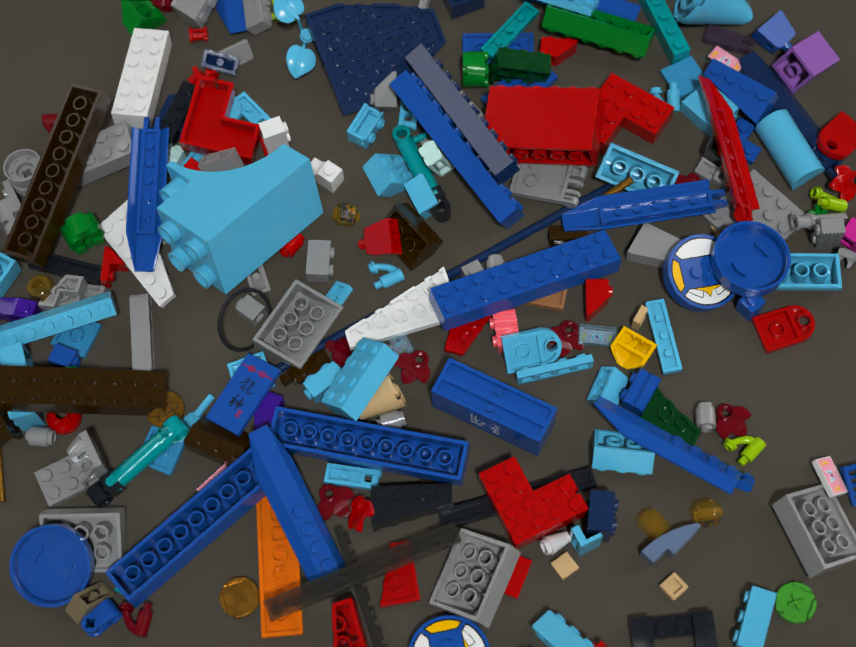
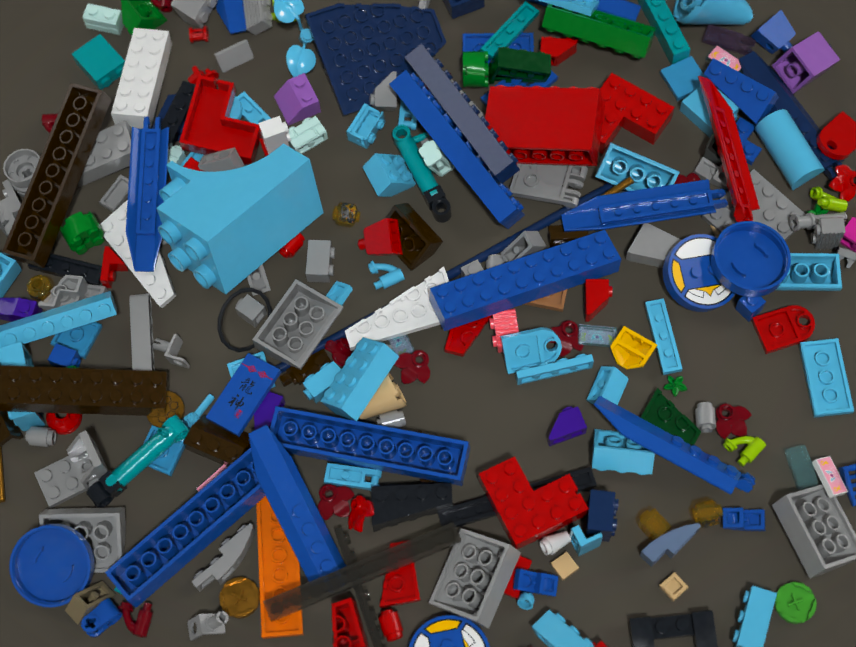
(99, 62): none -> teal brick
(103, 19): none -> light aqua brick
(116, 194): none -> light grey tile
(171, 350): none -> light grey bracket
(207, 624): none -> light grey bracket
(220, 62): dark blue slope -> none
(233, 553): none -> light grey slope
(297, 100): none -> medium lavender slope
(307, 135): none -> light aqua brick
(327, 174): white arch -> none
(391, 625): none -> red brick
(421, 195): medium azure panel -> none
(493, 406): blue brick -> none
(523, 604): none -> medium azure hinge
(524, 245): none -> light grey slope
(535, 582): none -> blue slope
(567, 426): none -> dark purple slope
(639, 318): tan tile -> none
(640, 391): blue brick -> none
(673, 95): medium azure plant -> none
(675, 385): none -> green plant
(744, 519): none -> blue slope
(802, 466): none -> clear light blue slope
(826, 377): none -> medium azure tile

